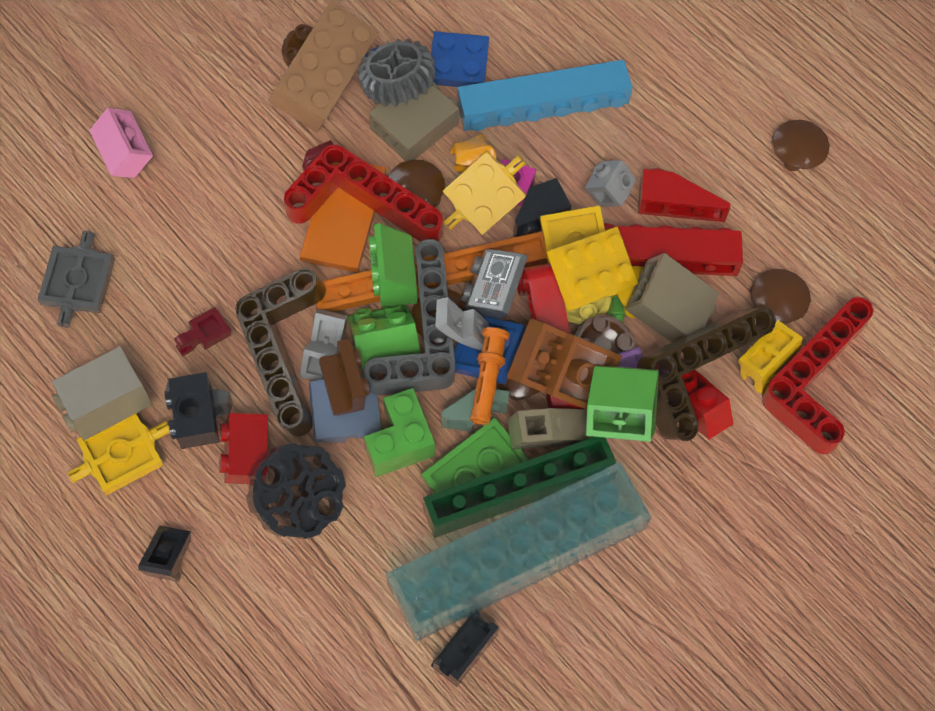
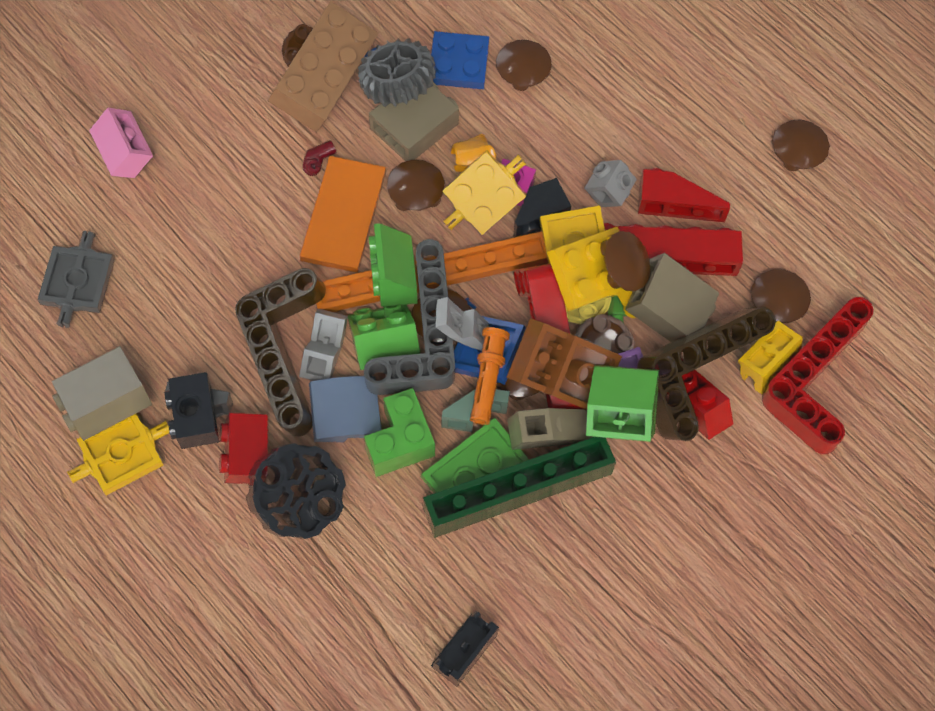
(165, 553): black slope -> none
(205, 330): dark red plate -> none
(342, 379): reddish brown bracket -> none
(364, 191): red beam -> none
(493, 283): dark grey slope -> none
(517, 551): clear light blue brick -> none
(523, 63): none -> reddish brown dish
(544, 95): dark azure brick -> none
(626, 261): none -> reddish brown dish

